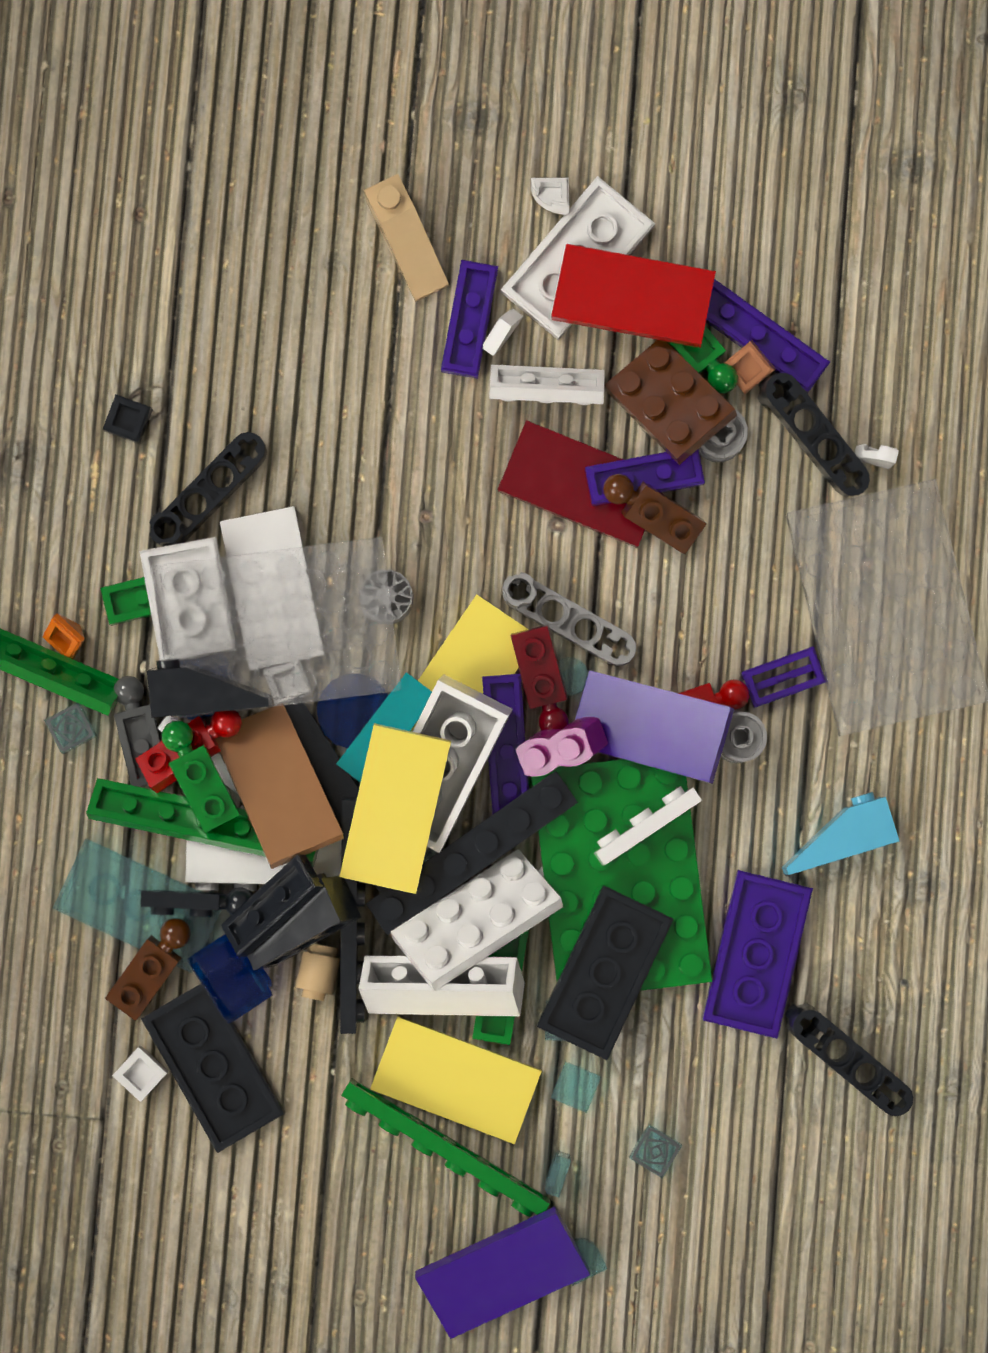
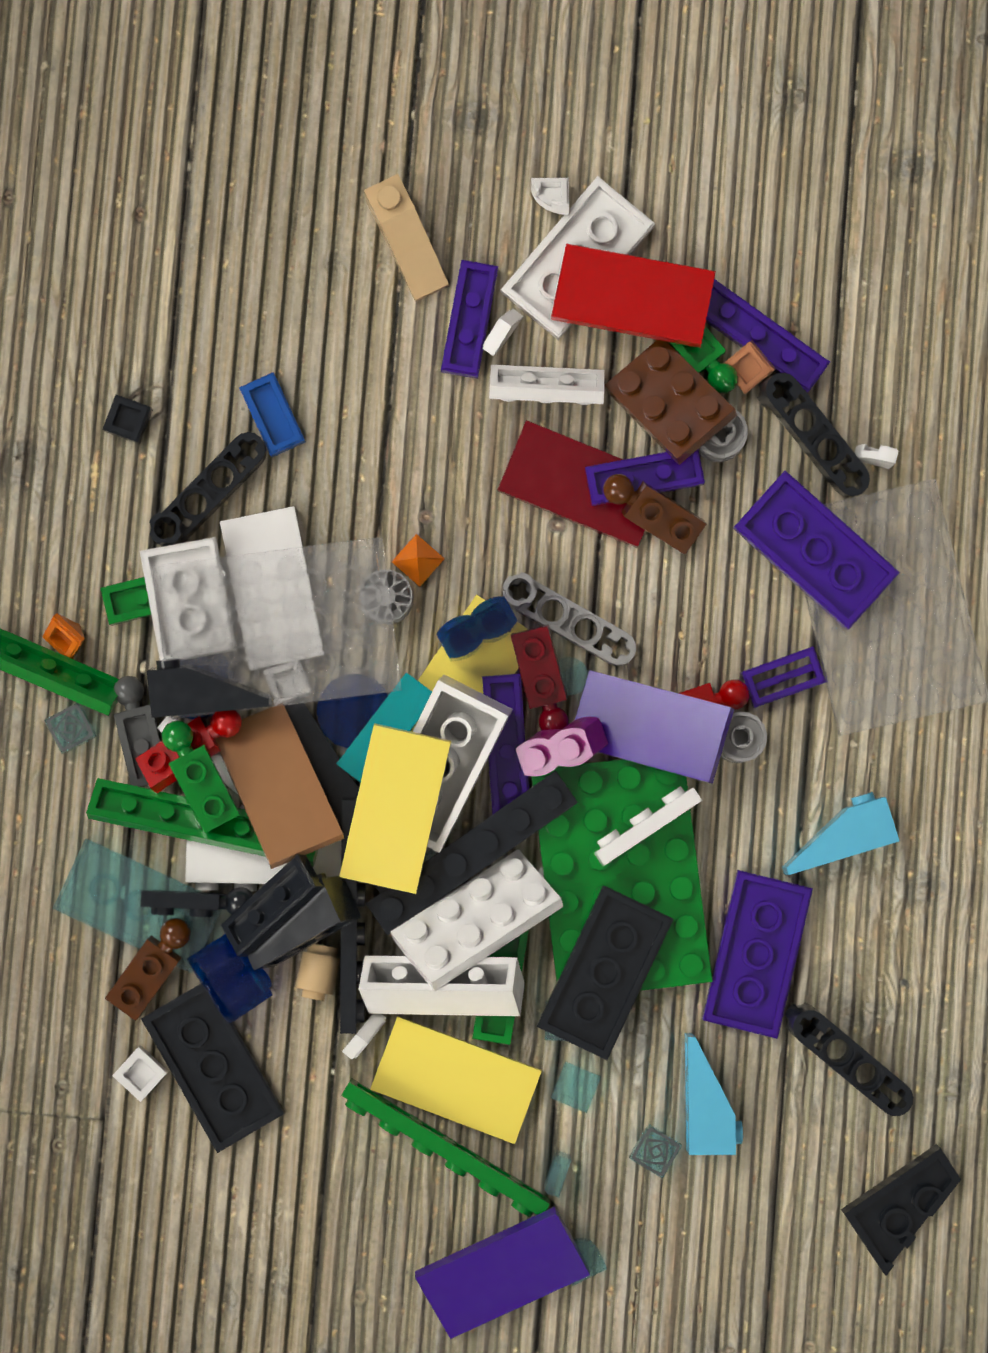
(272, 414): none -> blue tile
(364, 1035): none -> white tile
(418, 560): none -> orange slope
(486, 624): none -> clear blue brick
(709, 1116): none -> medium azure slope
(816, 550): none -> dark purple tile
(900, 1204): none -> black wing

